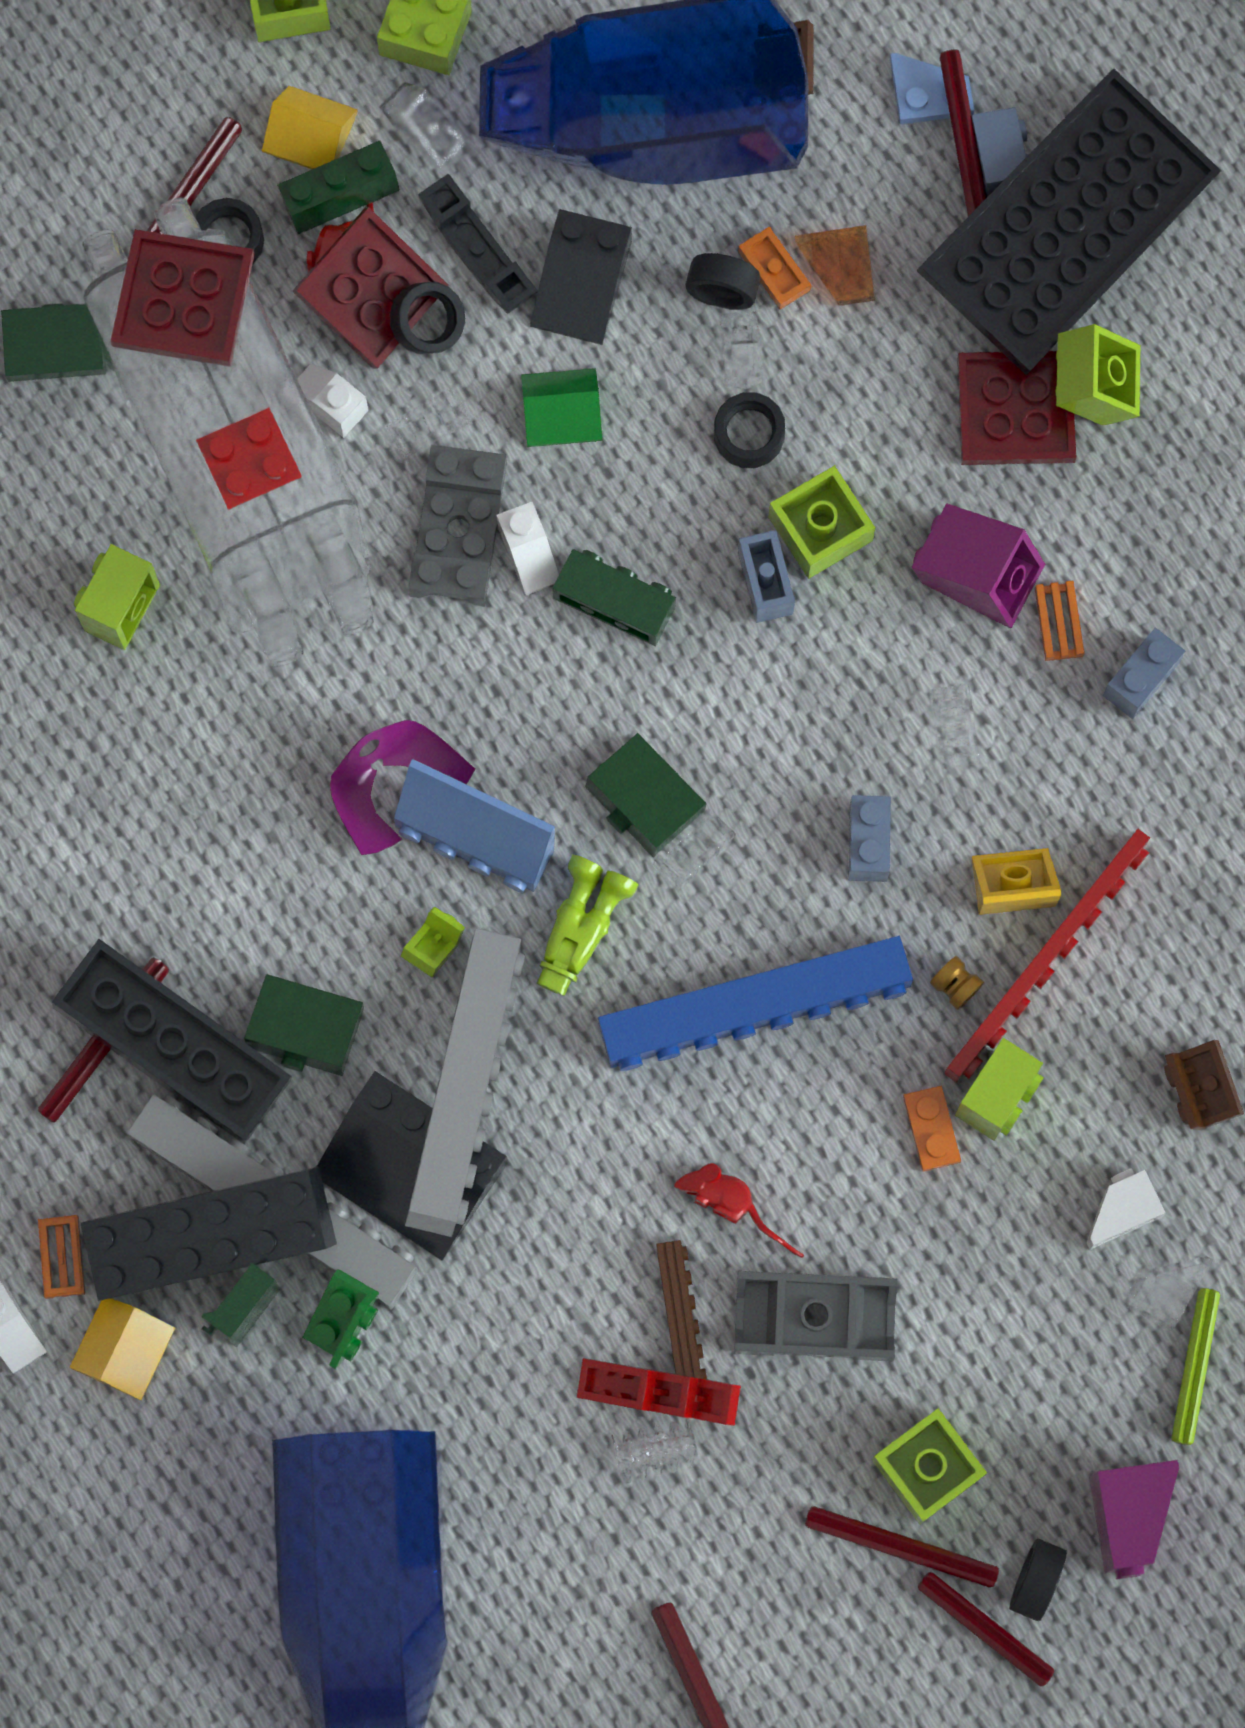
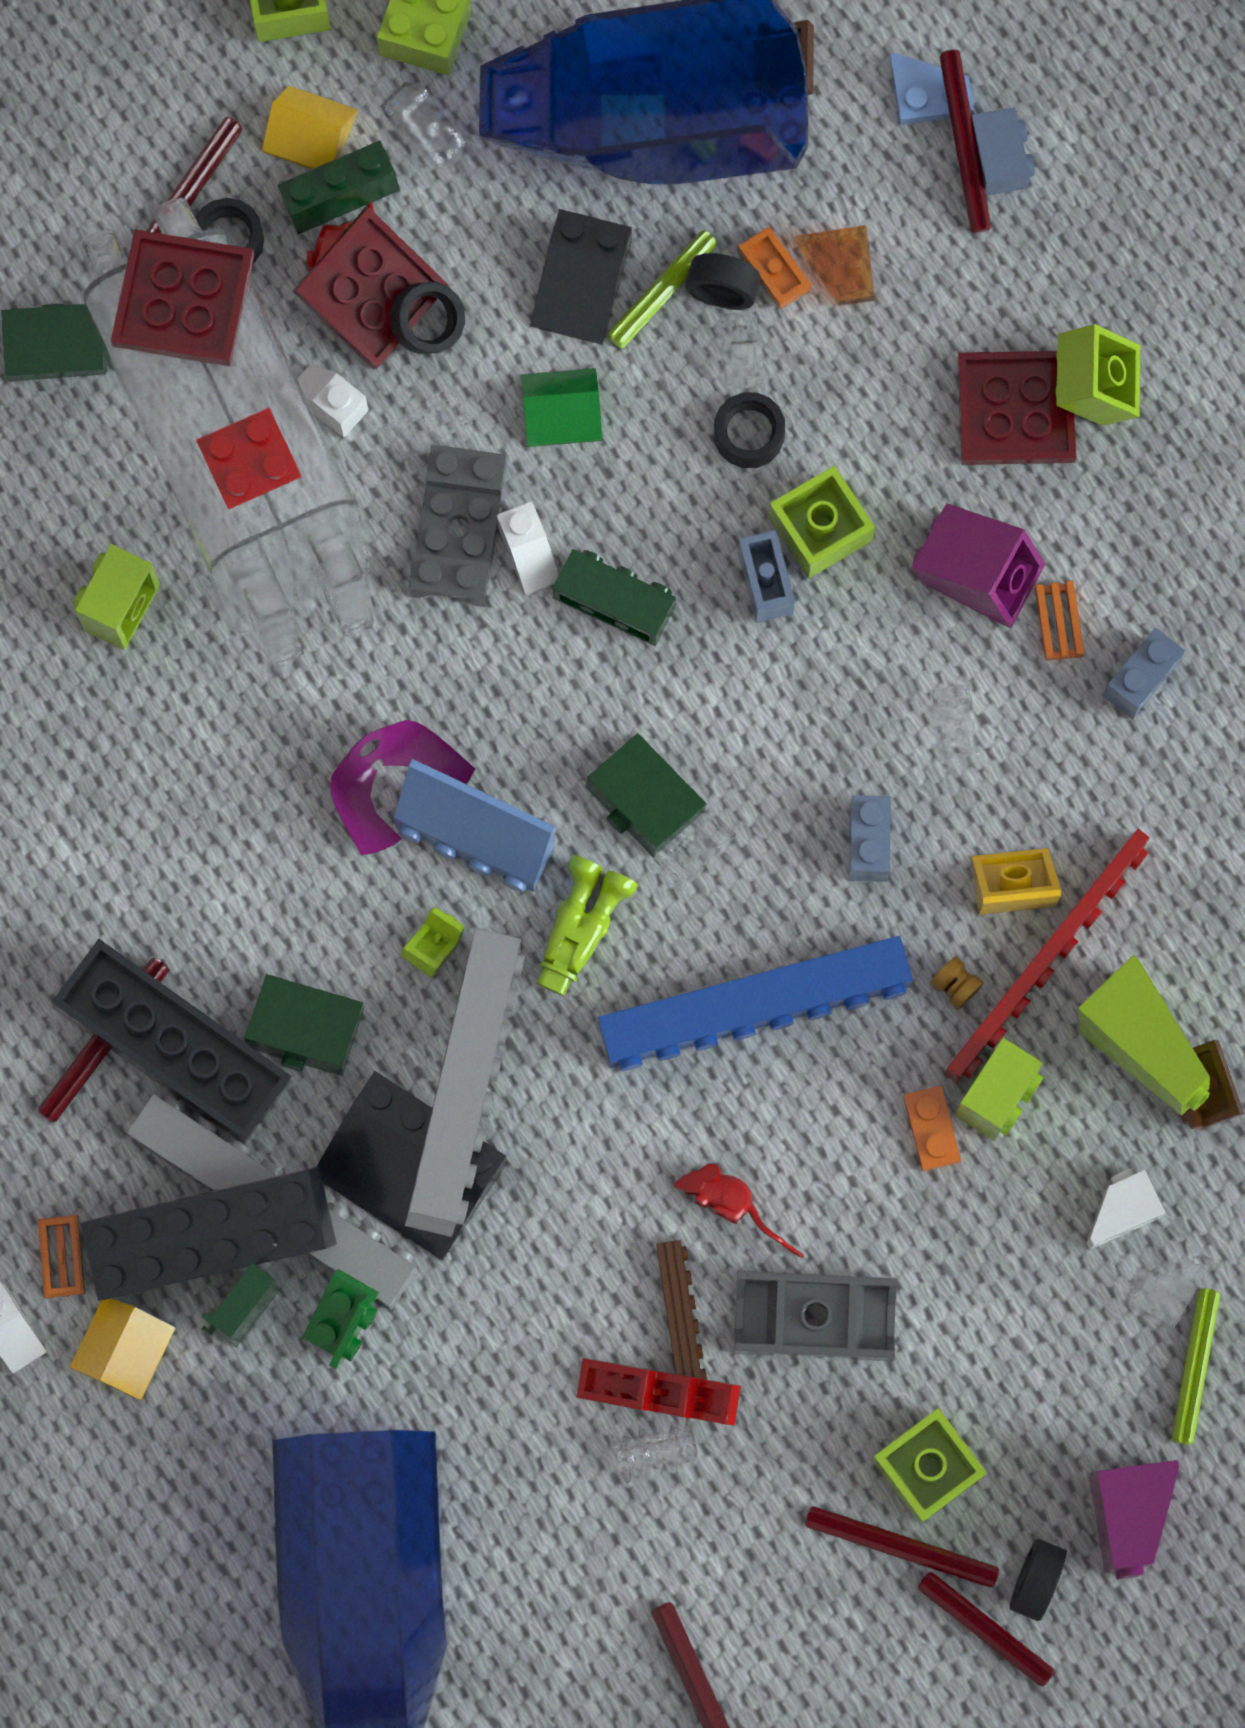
(476, 245): black slope -> none
(660, 291): none -> lime axle
(1069, 221): black plate -> none
(1141, 1035): none -> lime slope

